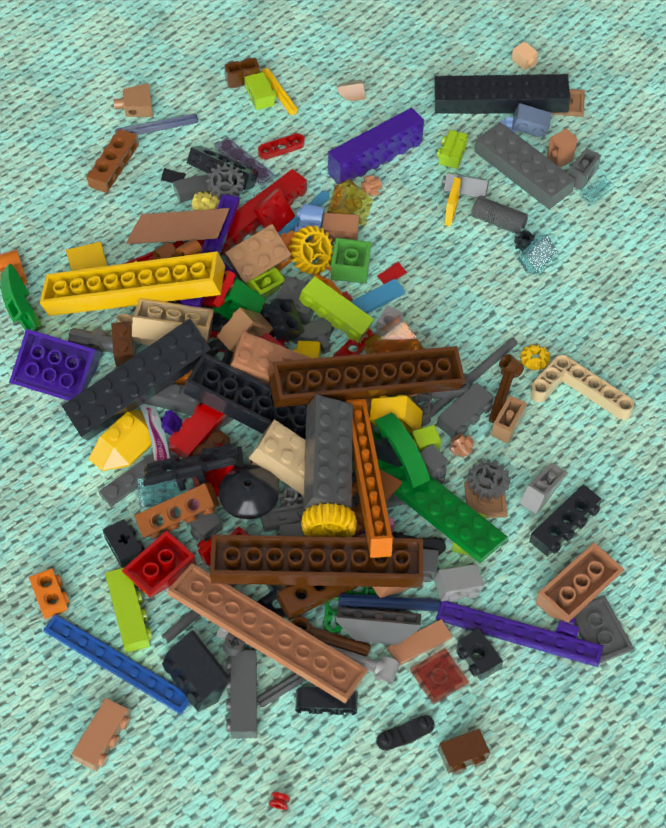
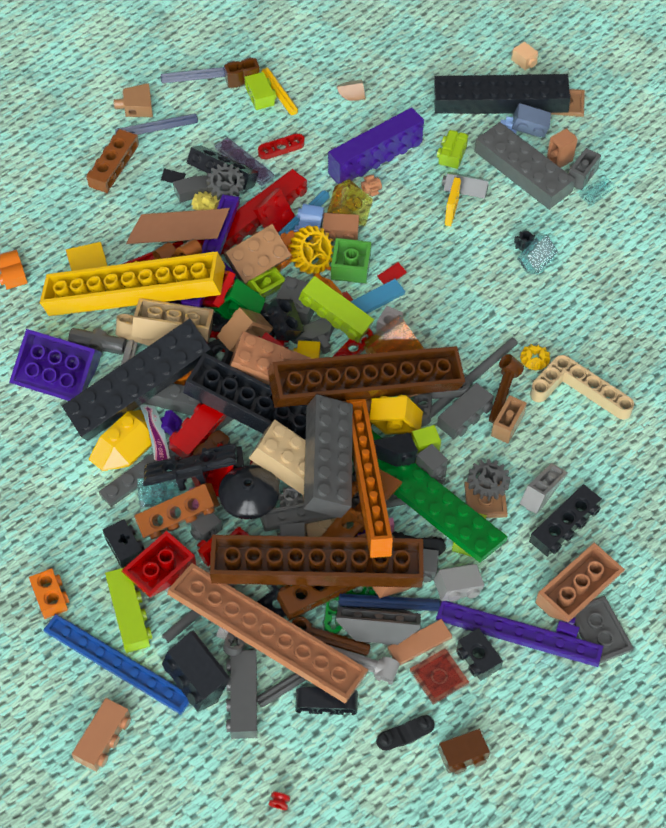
(15, 301): green slope -> none
(122, 342): reddish brown brick -> none
(192, 75): none -> axle
(328, 521): yellow gear -> none
(405, 449): green slope -> none
(461, 445): nougat gear -> none
(503, 216): dark grey piece -> none

